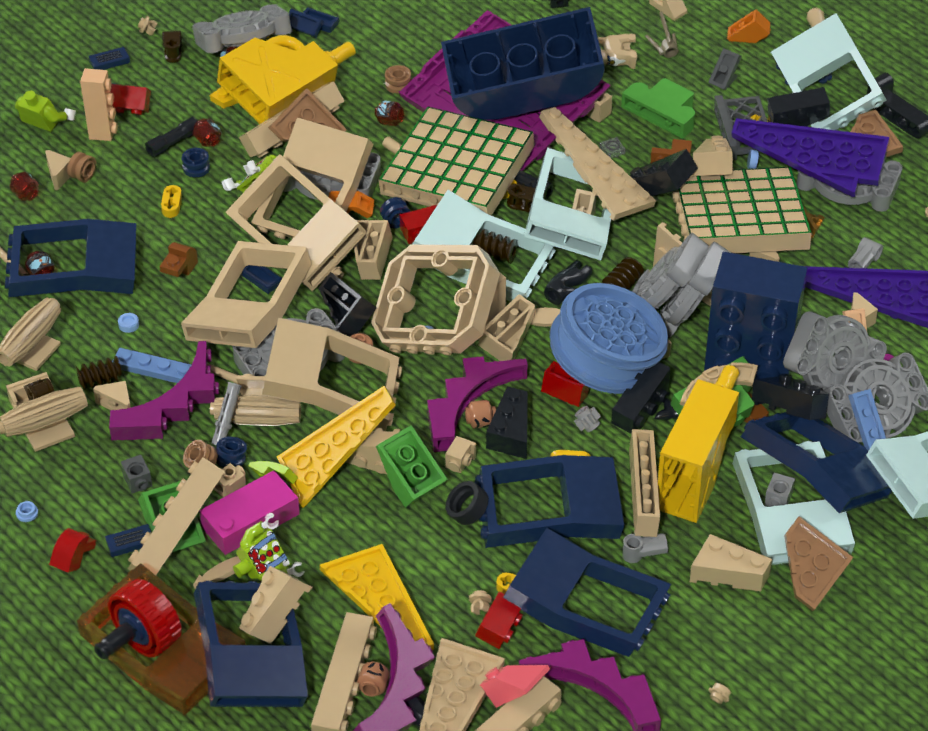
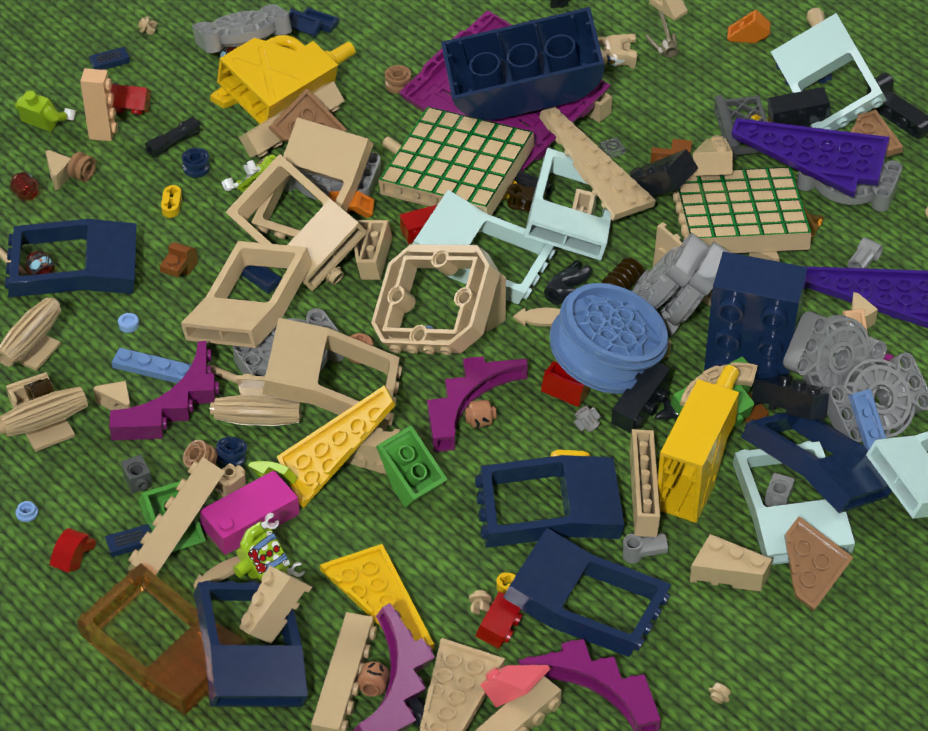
(99, 372): dark brown piece -> none
(141, 620): red wheel -> none
(172, 45): dark brown piece -> none
(207, 132): clear red head -> none
(227, 410): light grey pin -> none
(346, 305): black wedge -> none
(389, 113): clear red head -> none
(392, 209): dark blue wheel -> none
(460, 454): tan brick -> none
(476, 507): black tyre -> none
(496, 247): dark brown piece -> none
(508, 329): tan wedge -> none
(509, 424): black wedge -> none
(663, 105): bright green brick -> none
(724, 71): dark grey slope -> none
(752, 159): light blue tile -> none

